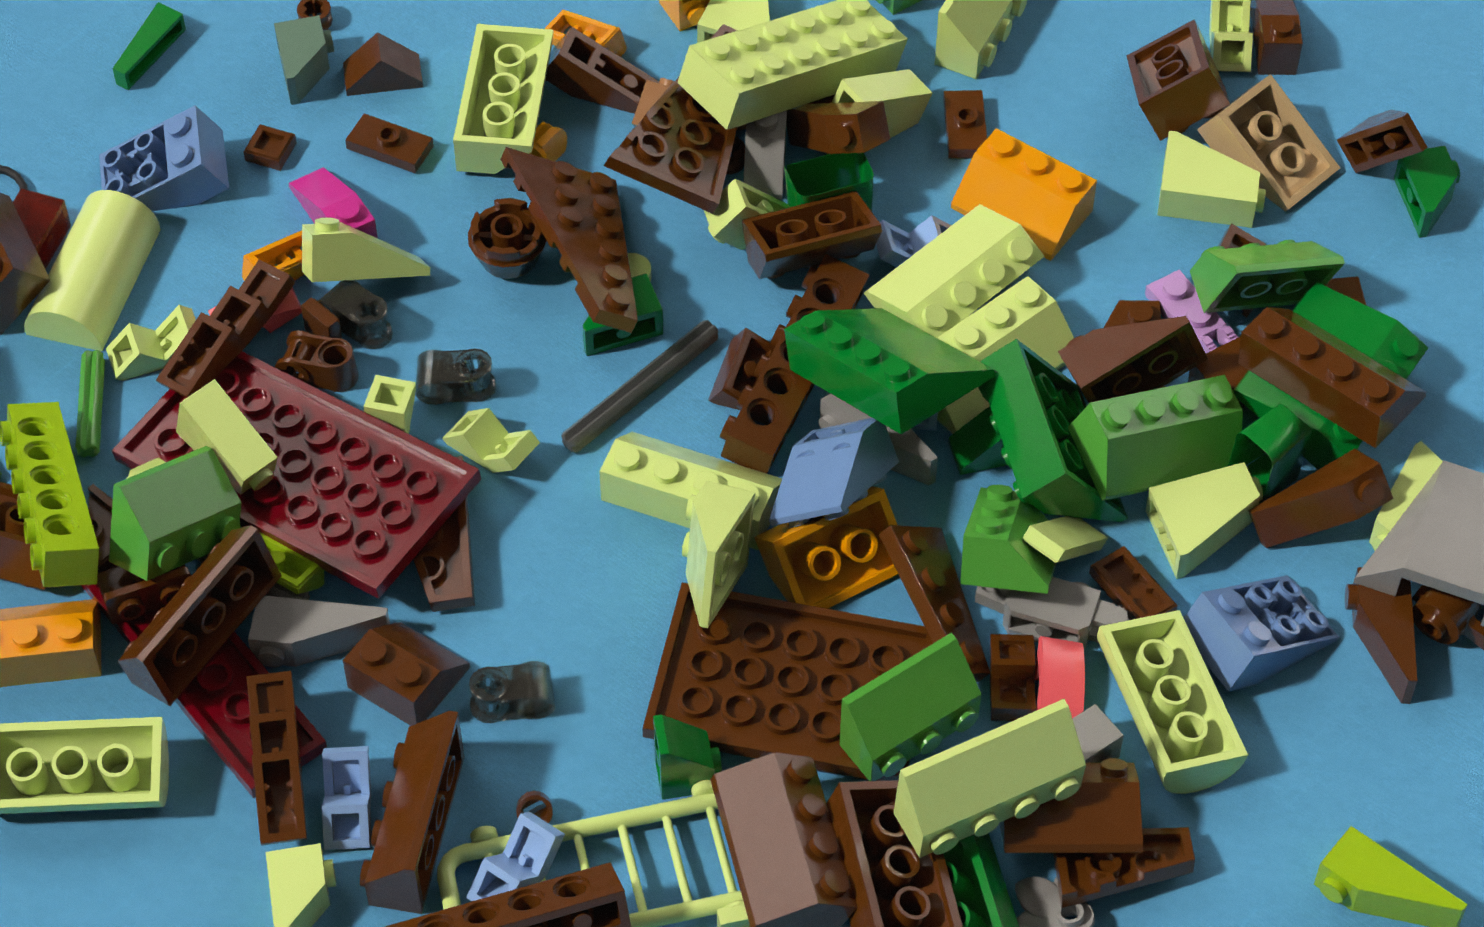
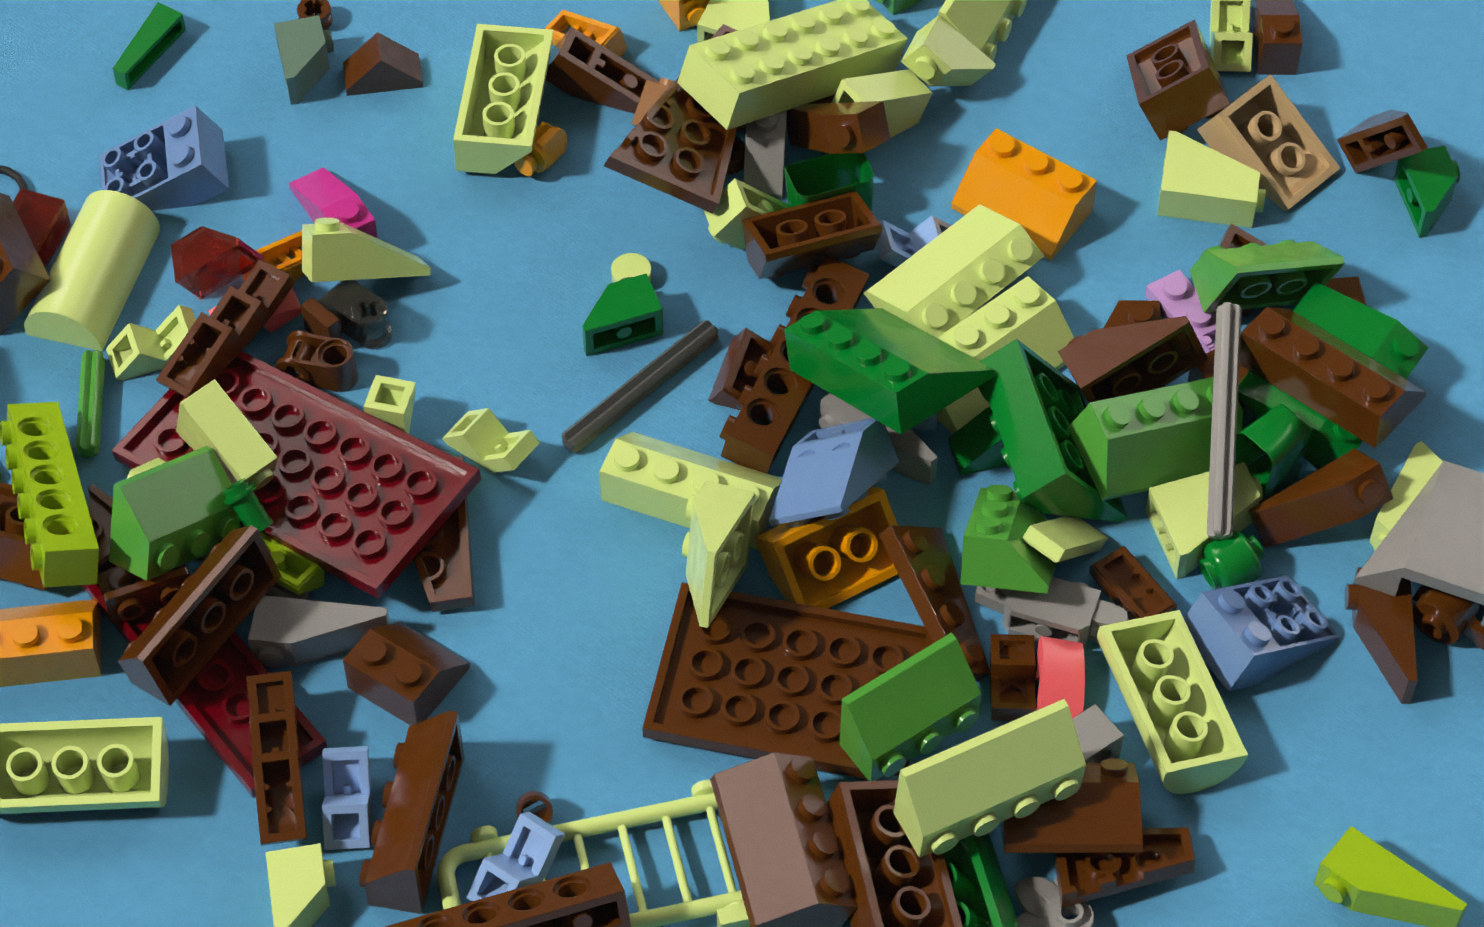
(210, 260): none -> clear red slope
(246, 505): none -> green pin
(270, 147): reddish brown tile -> none
(389, 143): reddish brown plate -> none
(451, 374): clear smoke piece -> none
(506, 238): reddish brown cone -> none
(514, 691): clear smoke piece -> none
(584, 221): reddish brown wing -> none
(682, 756): green slope -> none
(945, 56): none -> yellowish green slope
(964, 122): reddish brown plate -> none
(1224, 421): none -> light grey axle
(1231, 561): none -> green head

